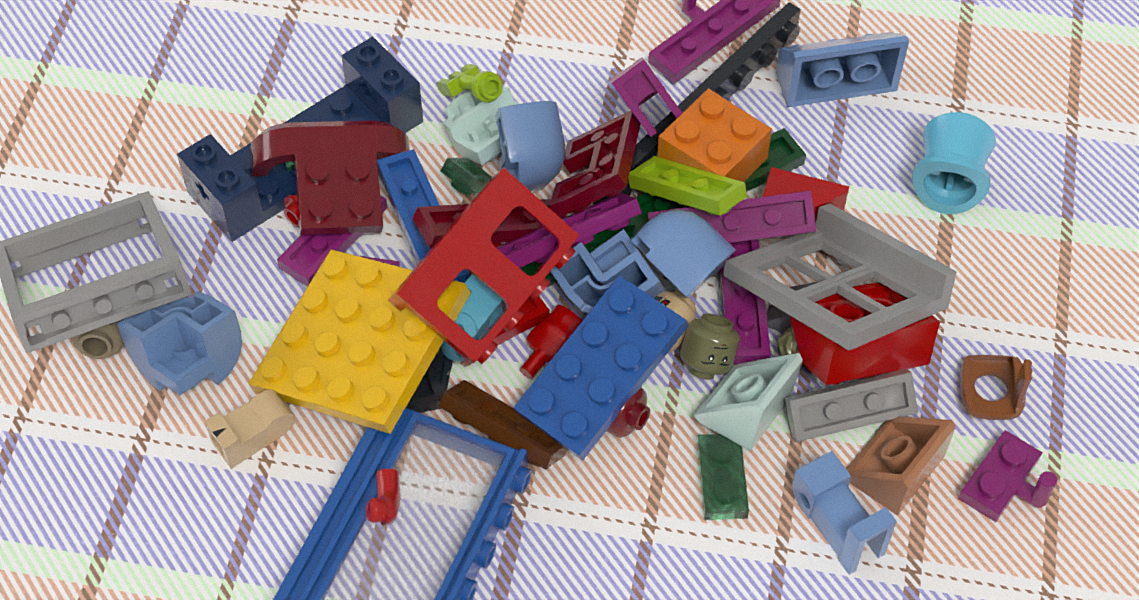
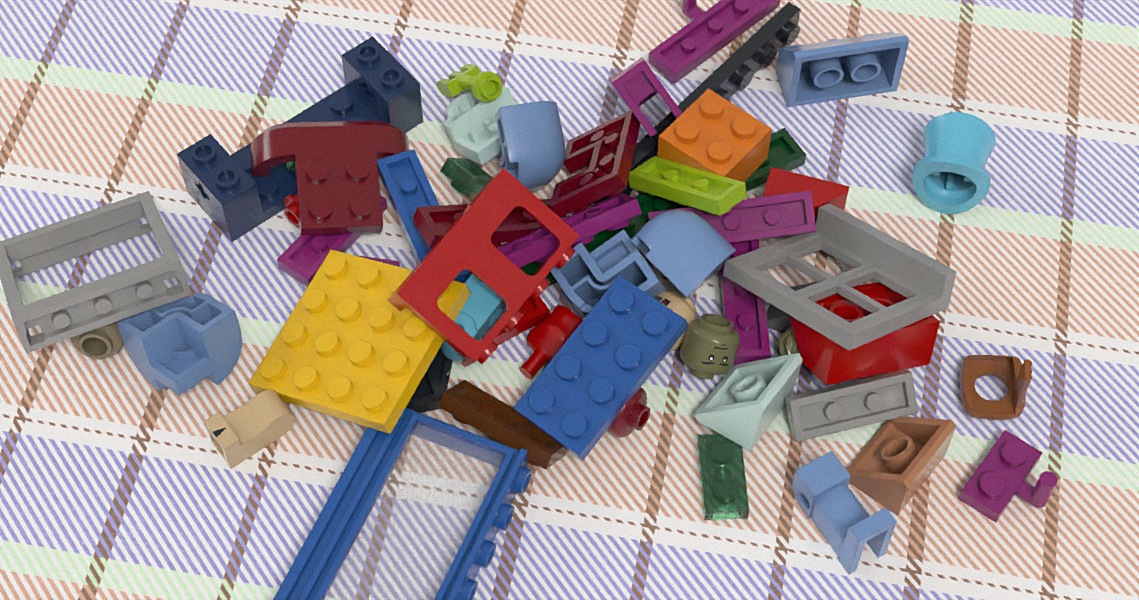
(386, 506): red arm -> none

